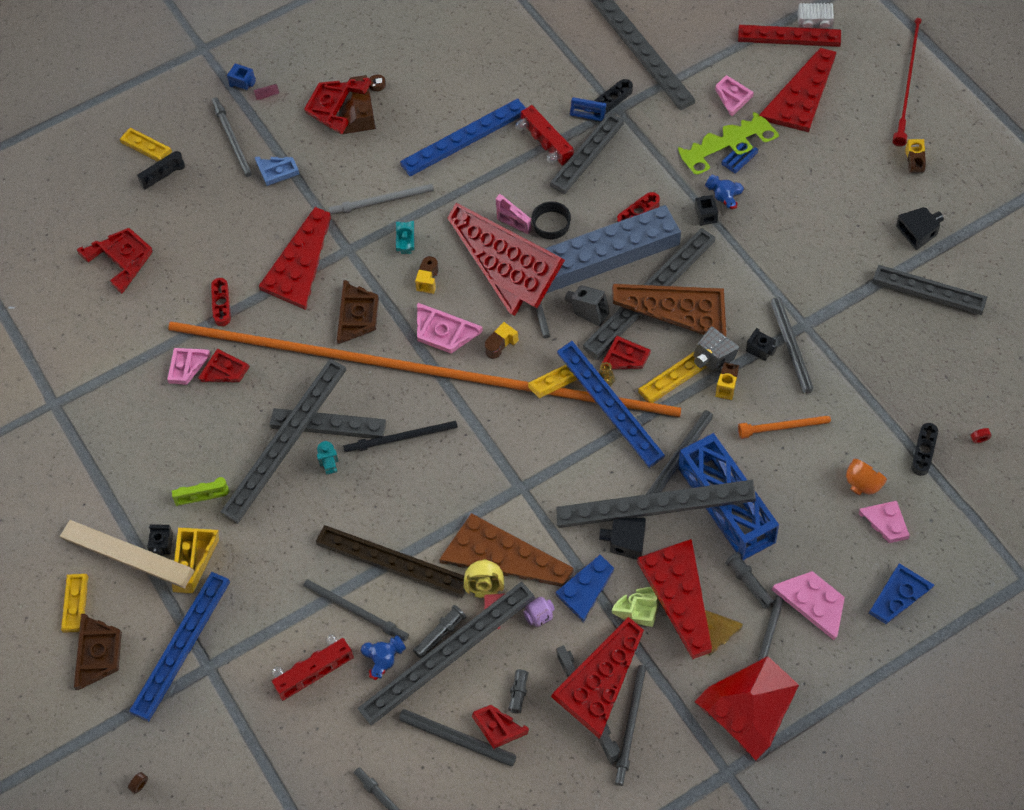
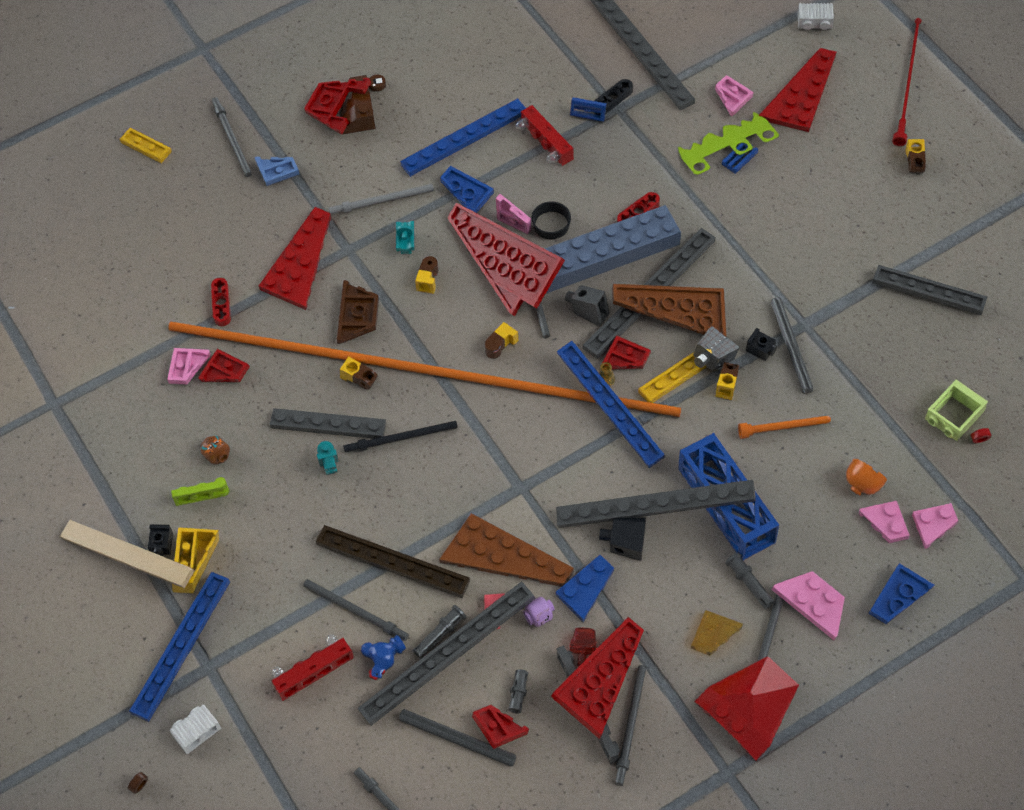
(74, 602): yellow tile -> none
(97, 652): reddish brown wing -> none
(125, 250): red wing -> none
(161, 169): black plate -> none
(194, 728): none -> white brick
(215, 450): none -> dark orange head
(241, 77): blue brick -> none
(266, 91): clear pink piece -> none
(283, 441): dark grey plate -> none
(358, 373): none -> leg
(443, 329): bright pink wing -> none
(466, 189): none -> blue wing
(483, 578): light yellow cylinder -> none
(552, 381): yellow tile -> none
(583, 643): none -> clear red piece
(586, 153): dark grey plate -> none
(639, 607): yellowish green brick -> none
(673, 463): dark grey axle -> none
(676, 584): red wing -> none
(706, 210): black brick -> none
(724, 190): blue animal -> none
(789, 35): red plate -> none
(918, 455): black beam -> none
(919, 226): black torso -> none
(934, 522): none -> bright pink wing
(967, 398): none -> yellowish green window

